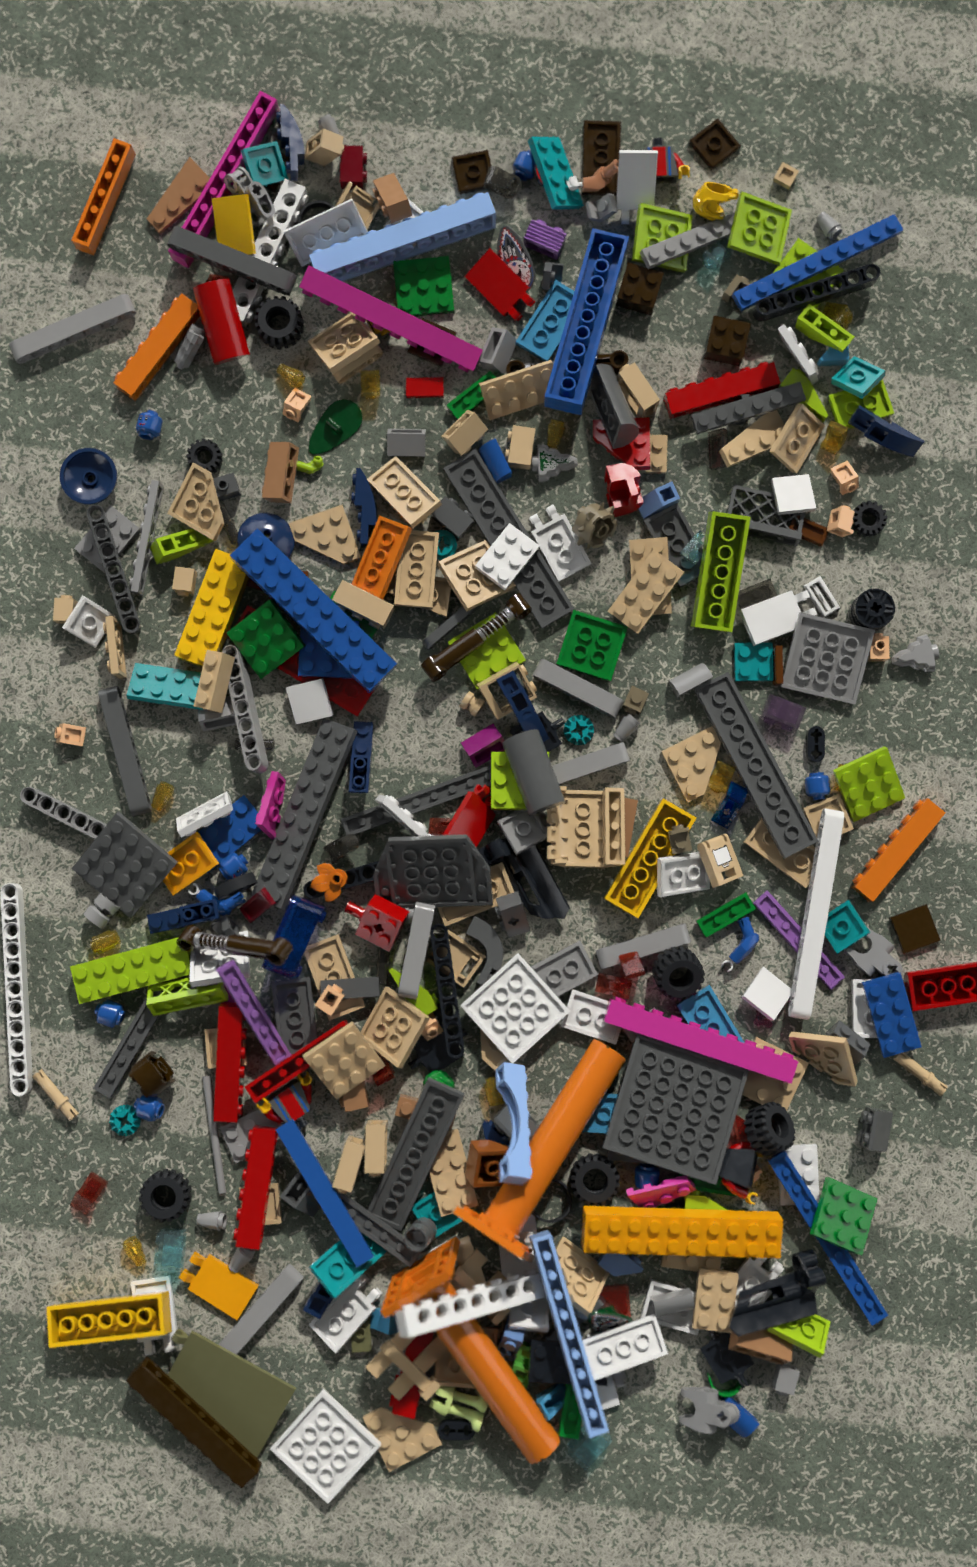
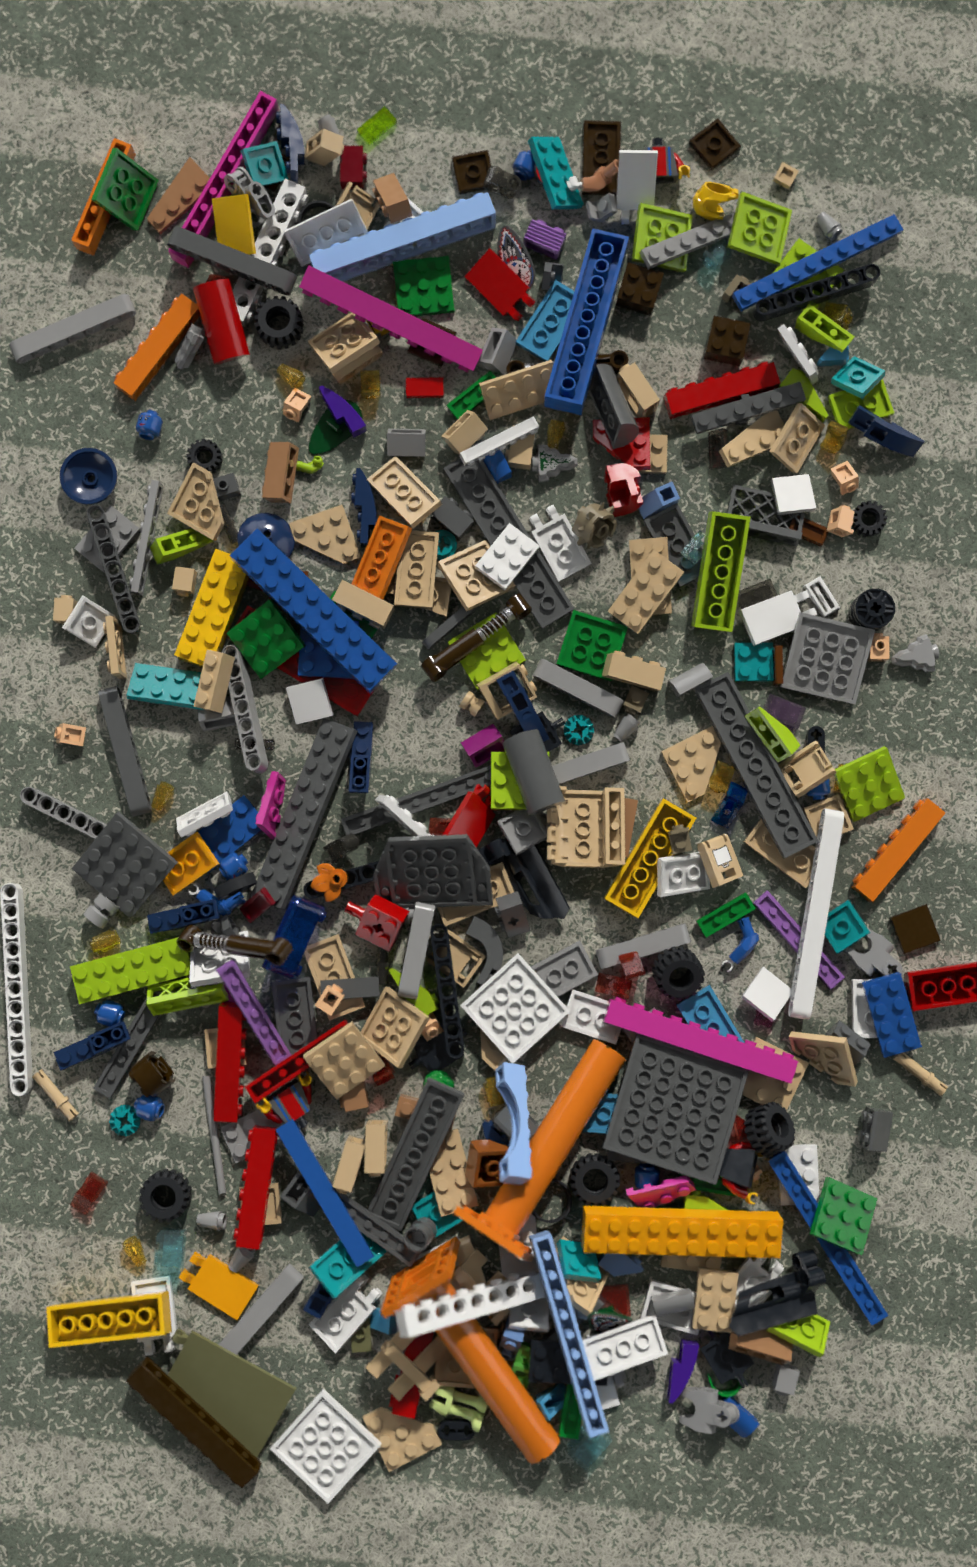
(92, 1046): none -> dark blue slope
(125, 189): none -> green plate
(343, 412): none -> dark purple slope
(376, 125): none -> clear neon green tile
(499, 441): none -> white piece
(576, 1263): none -> teal plate
(634, 671): none -> tan brick
(682, 1368): none -> dark purple slope
(773, 734): none -> lime slope
(810, 766): none -> tan container

